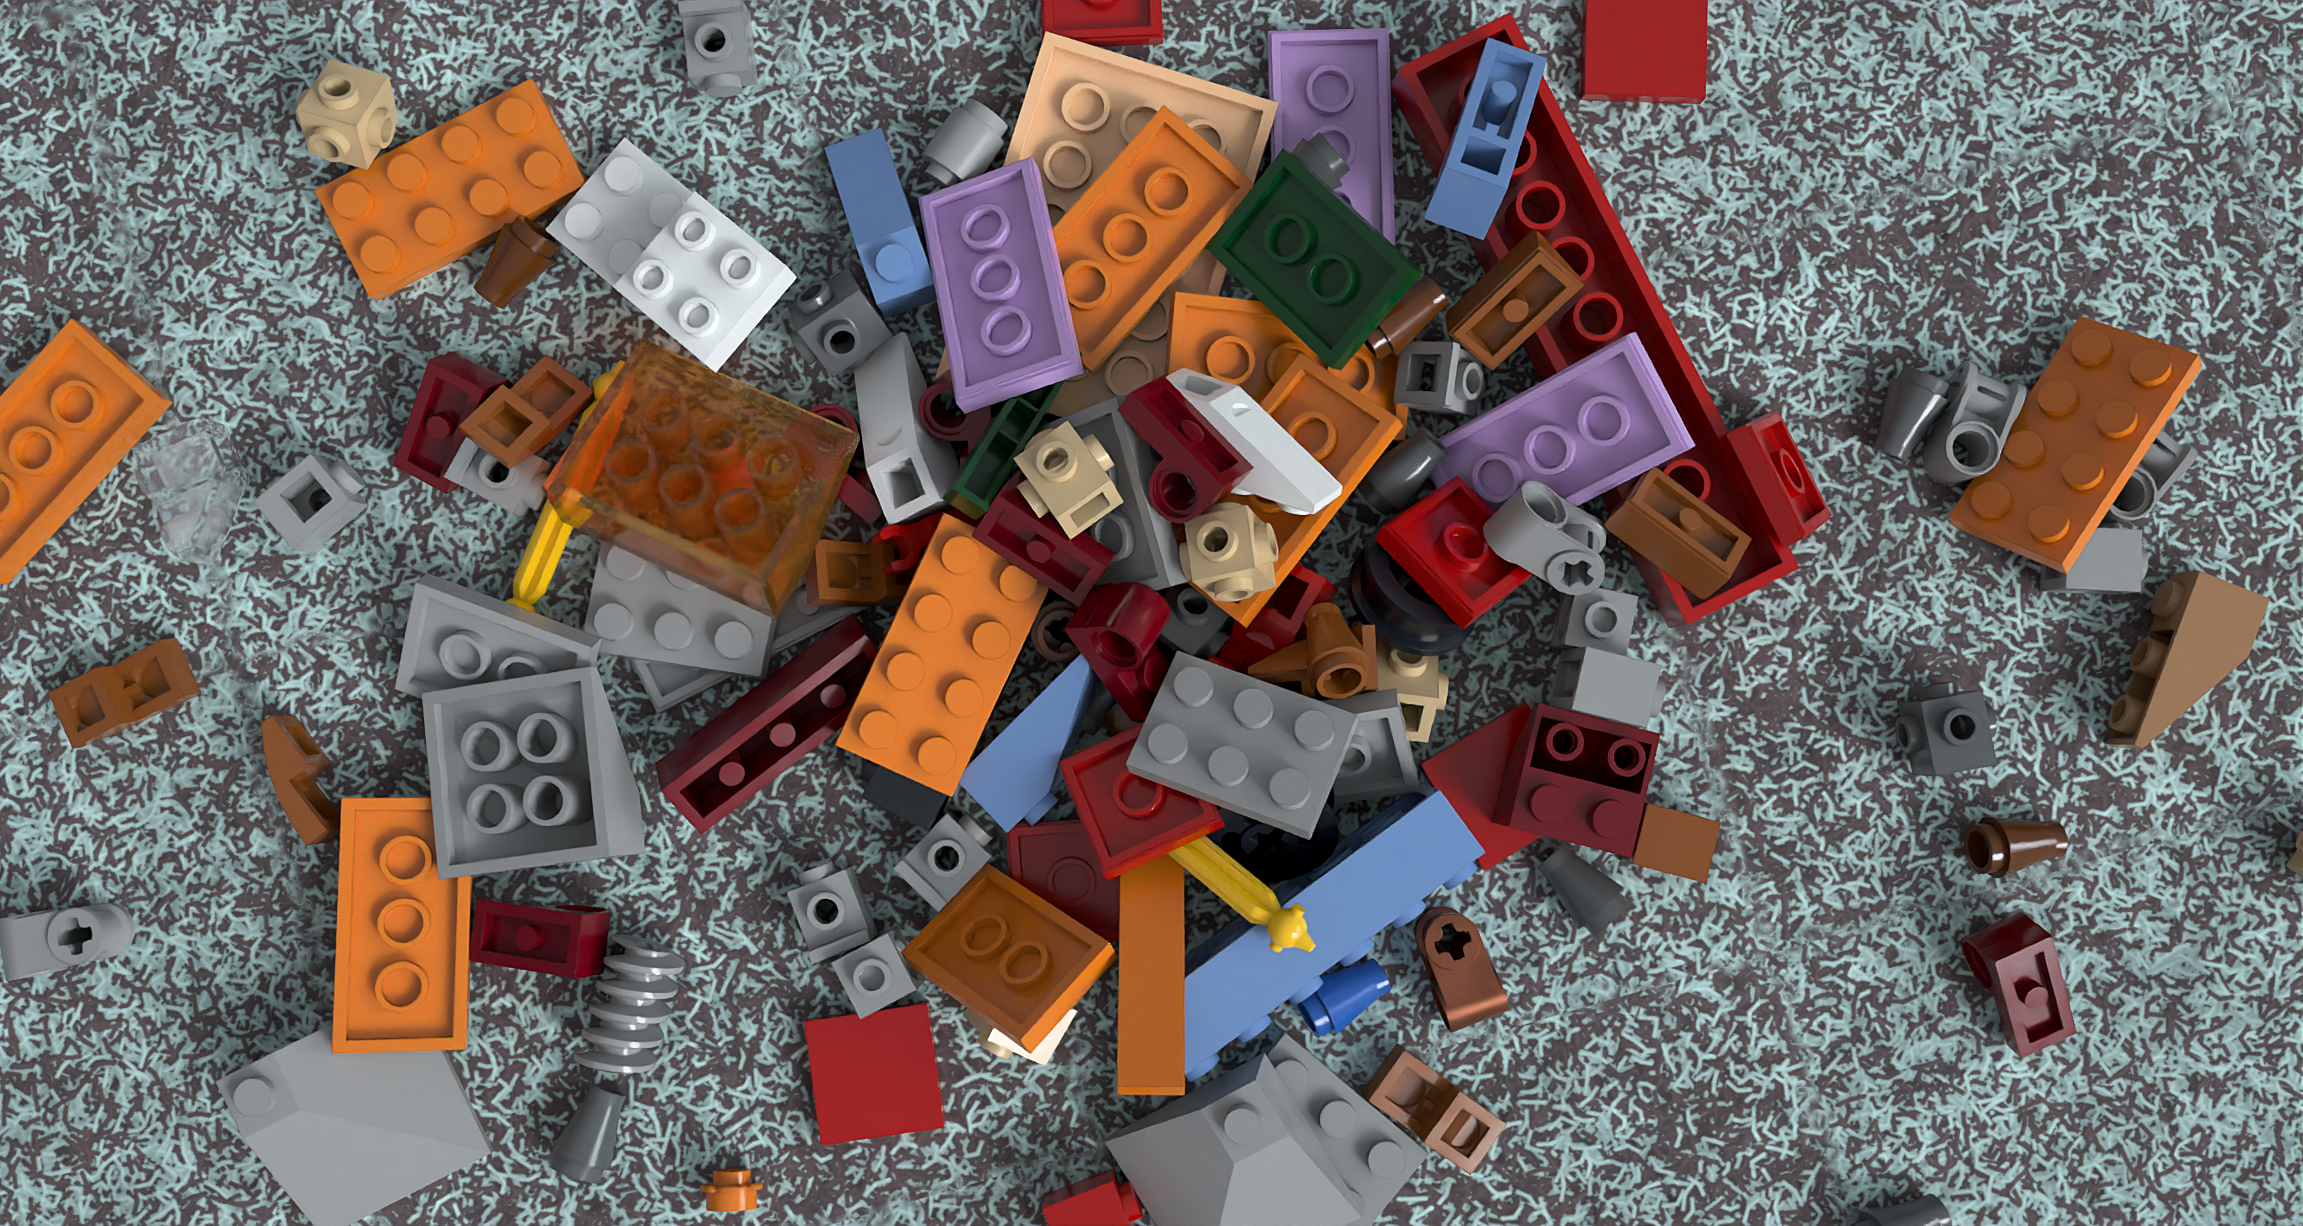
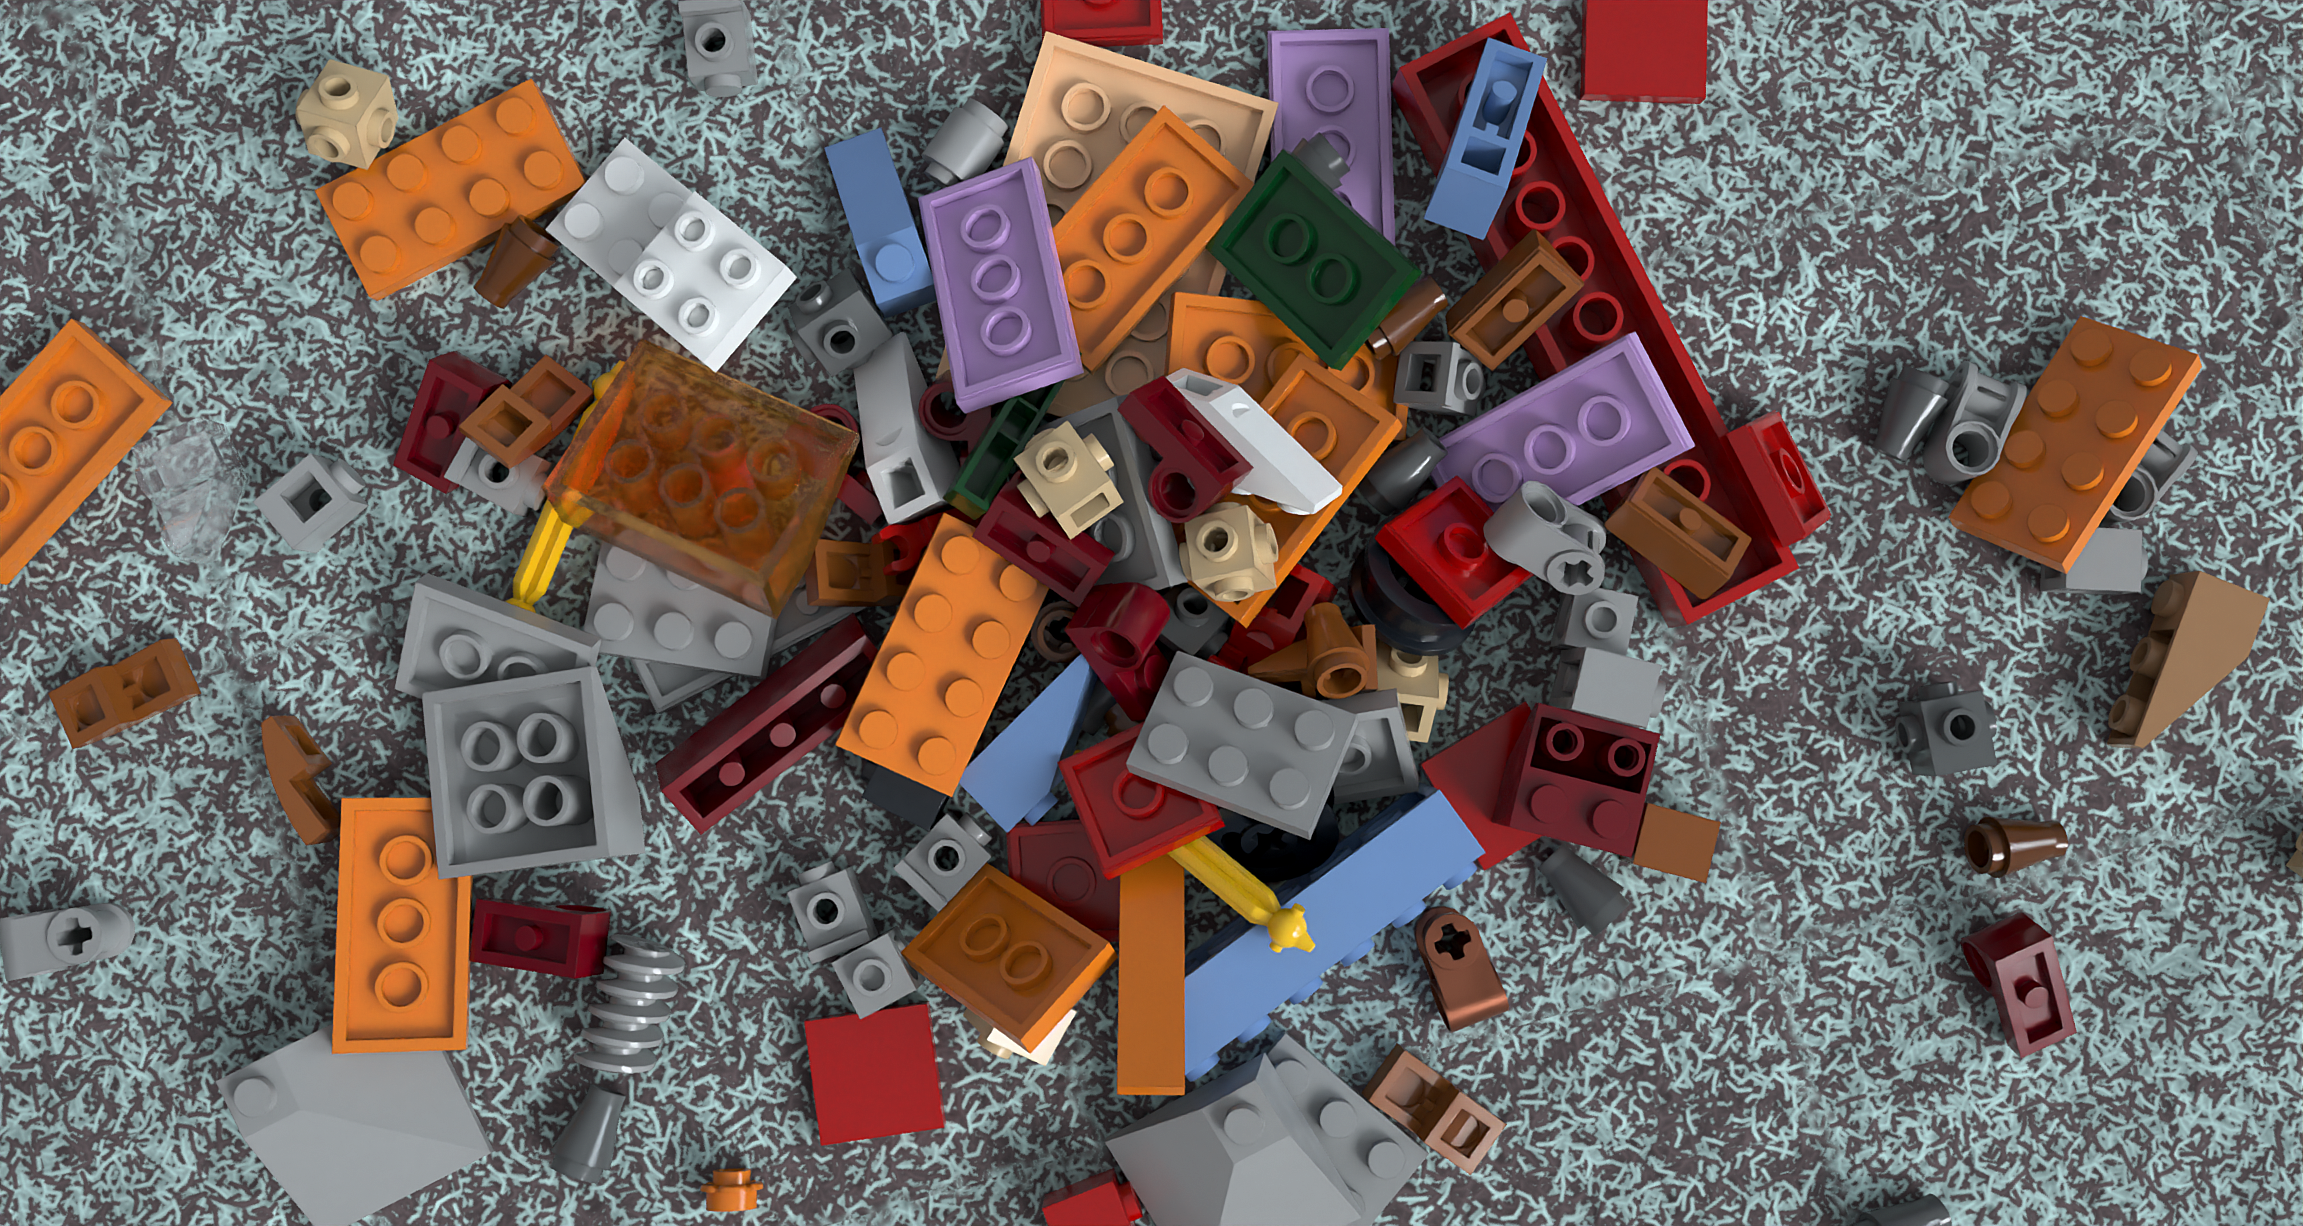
(1343, 997): blue cone -> none

